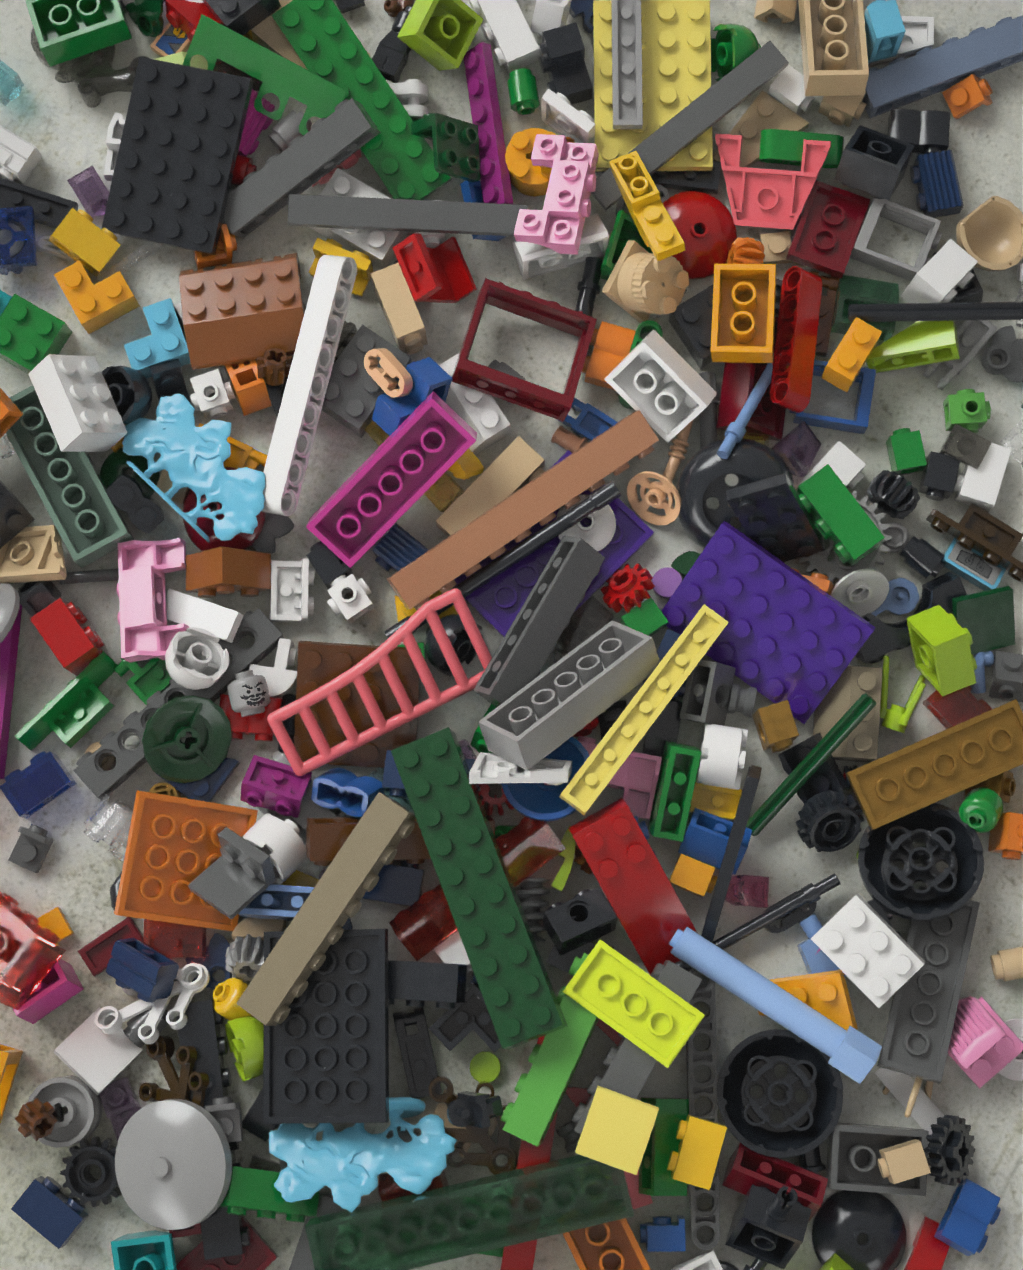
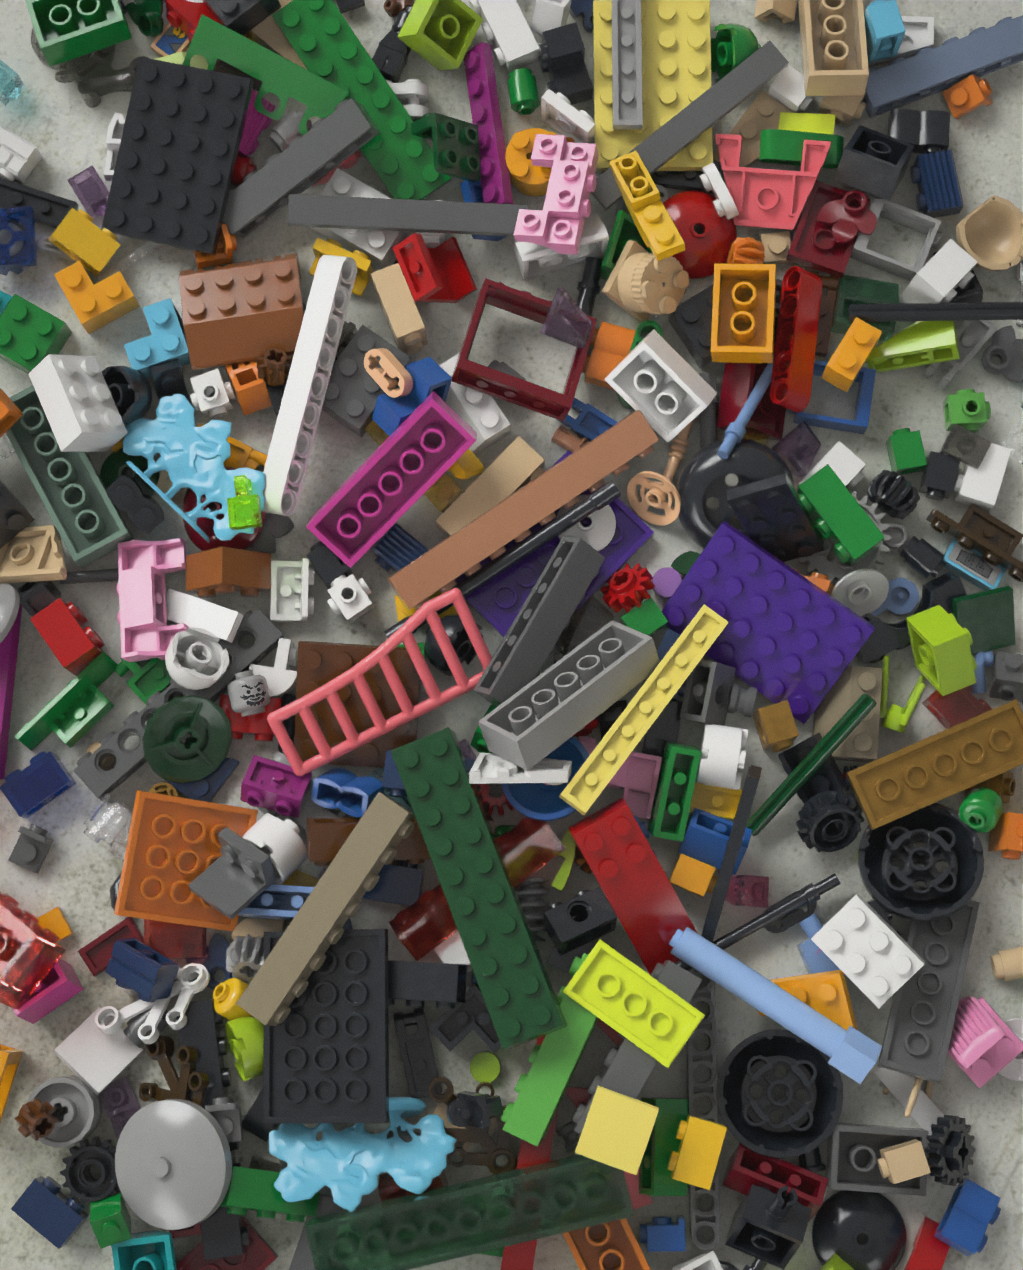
(110, 1220): none -> green brick
(244, 509): none -> clear neon green plate
(566, 320): none -> clear purple slope
(724, 202): none -> white plate
(807, 122): none -> neon yellow sticker
(848, 220): none -> dark red plate

